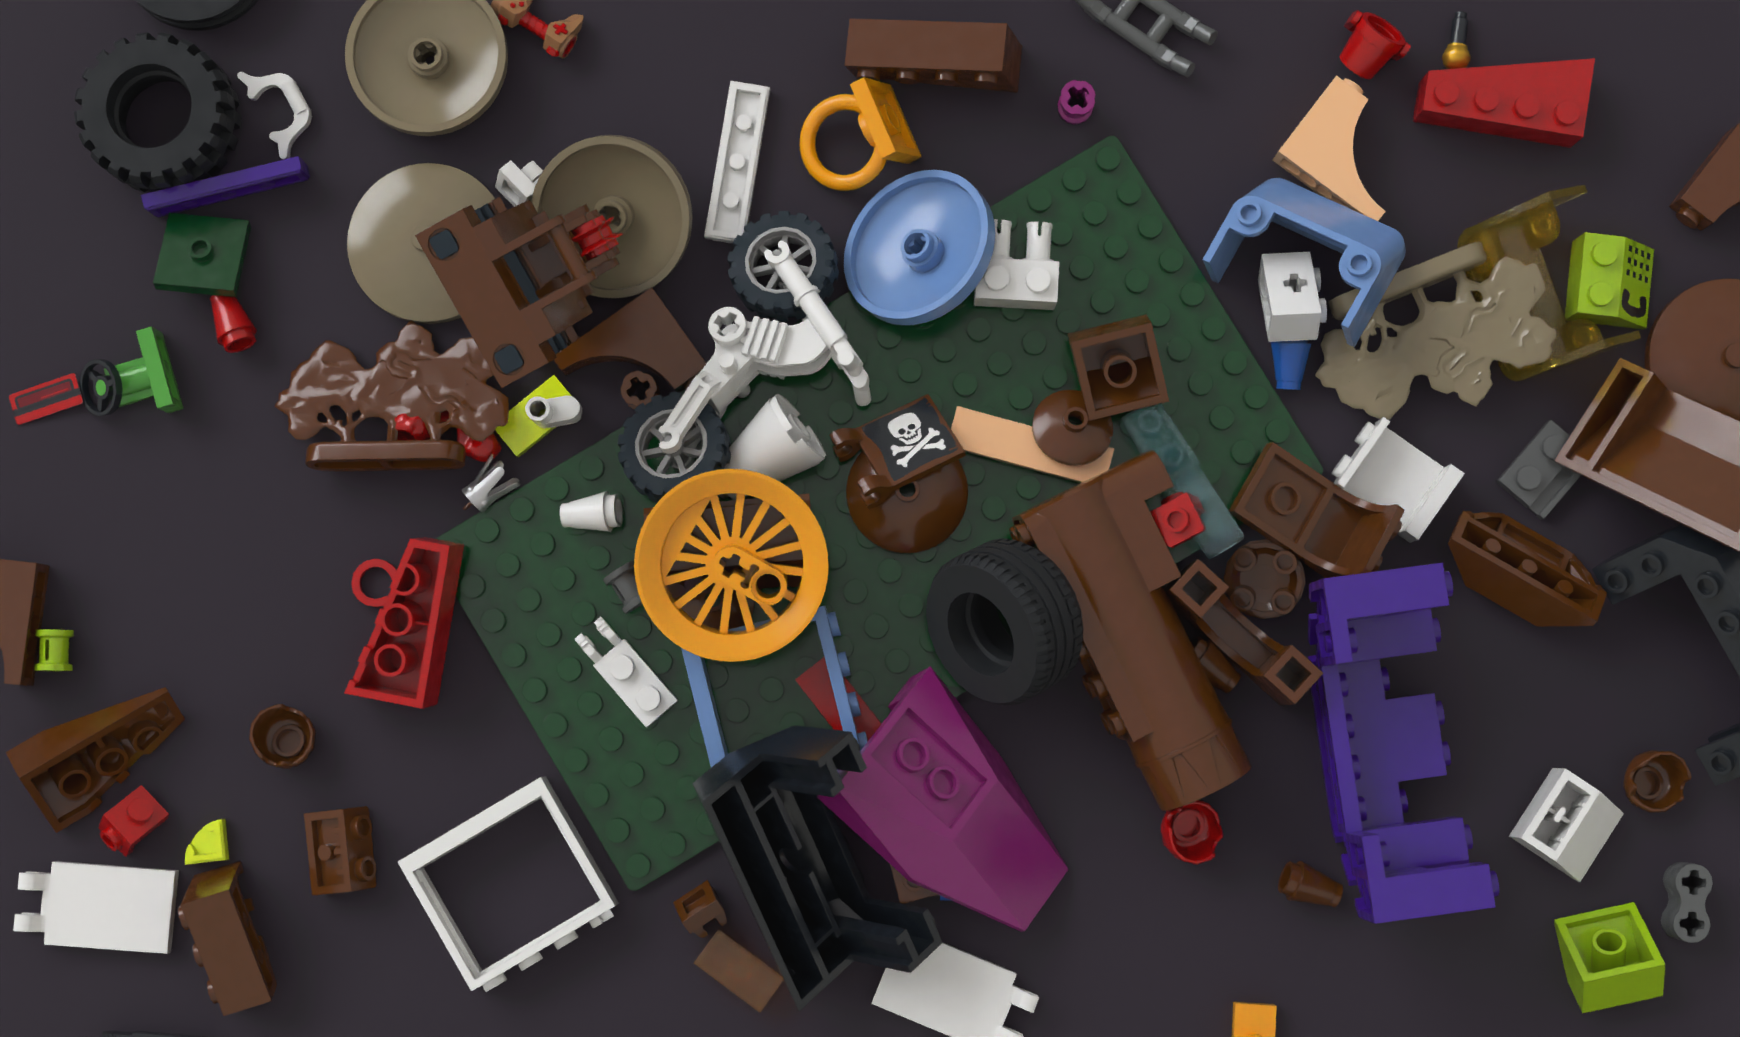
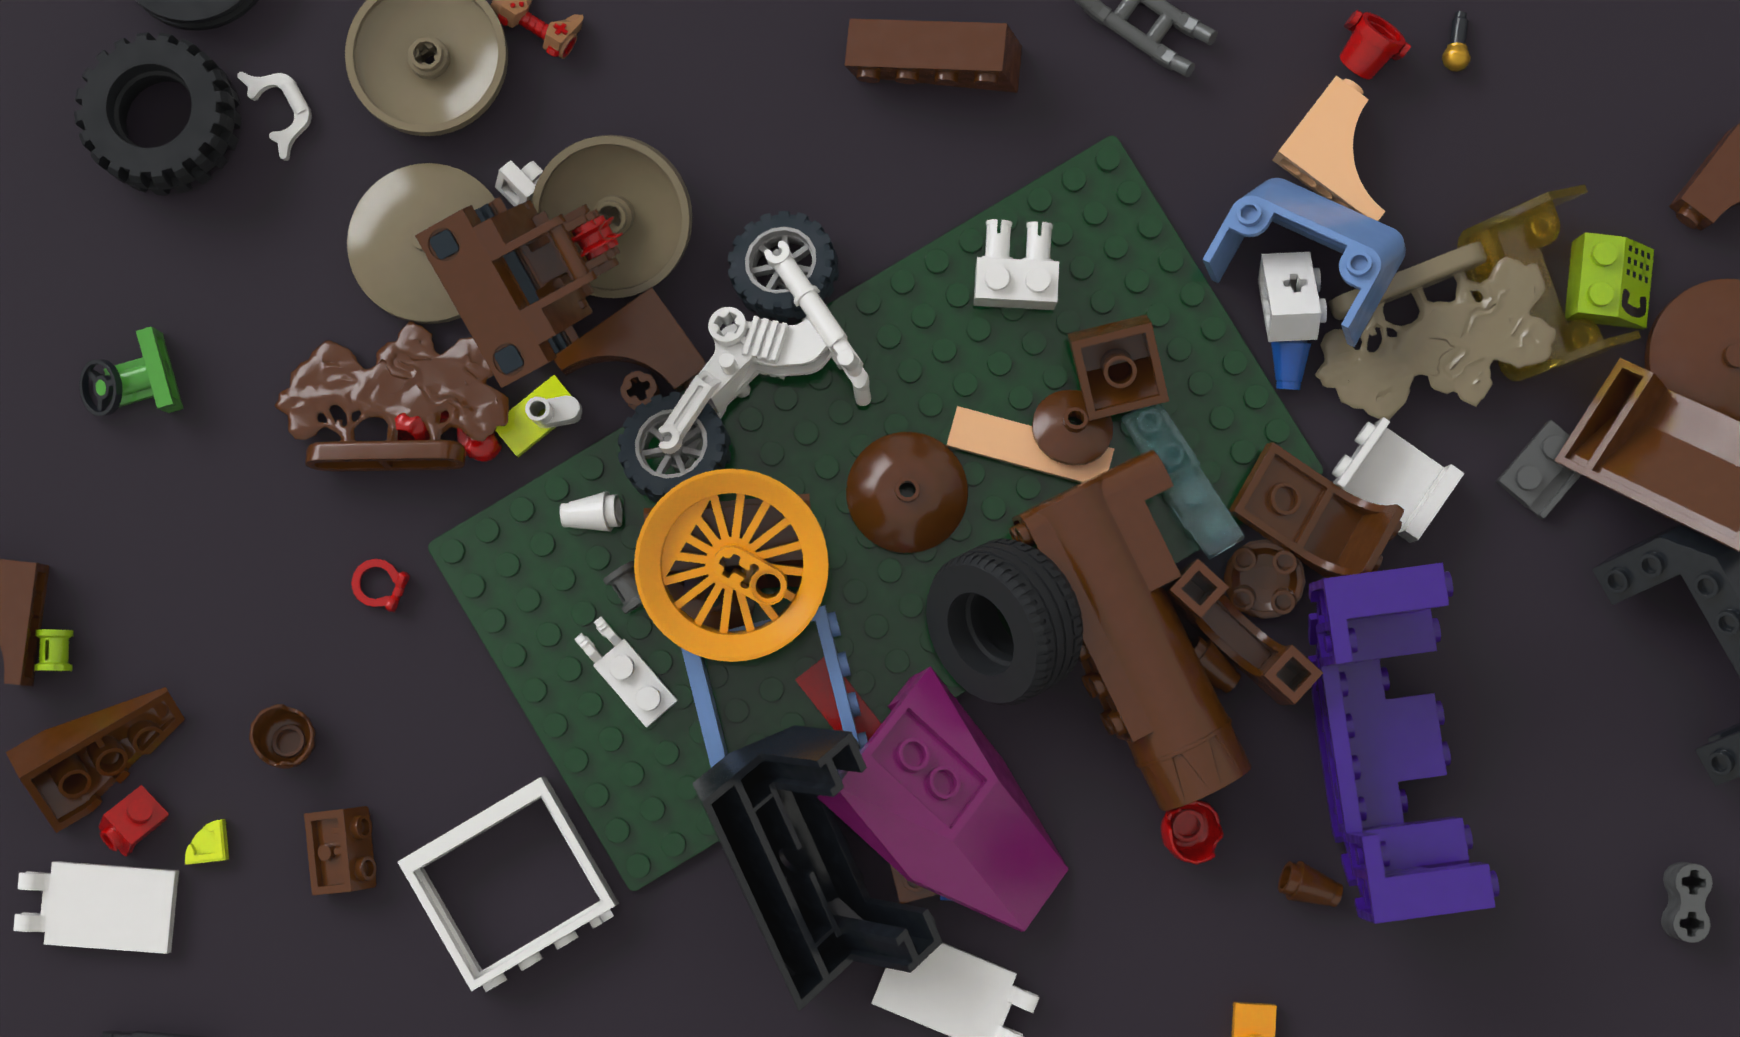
(45, 399): sticker -> none
(202, 255): dark green plate -> none
(226, 186): dark purple tile -> none
(227, 940): reddish brown wedge -> none
(232, 324): red cone -> none
(412, 629): red wedge -> none
(480, 491): flat silver piece -> none
(699, 908): reddish brown tile -> none
(737, 161): white tile -> none
(739, 970): clear orange plate -> none
(775, 443): white cone -> none
(880, 123): light orange tile -> none
(899, 447): flag -> none
(919, 247): medium blue dish -> none
(1076, 114): magenta bush -> none
(1179, 518): red bracket -> none
(1512, 101): red wedge -> none
(1524, 571): reddish brown wedge -> none
(1567, 823): white slope -> none
(1610, 957): lime slope -> none
(1656, 780): reddish brown hair -> none

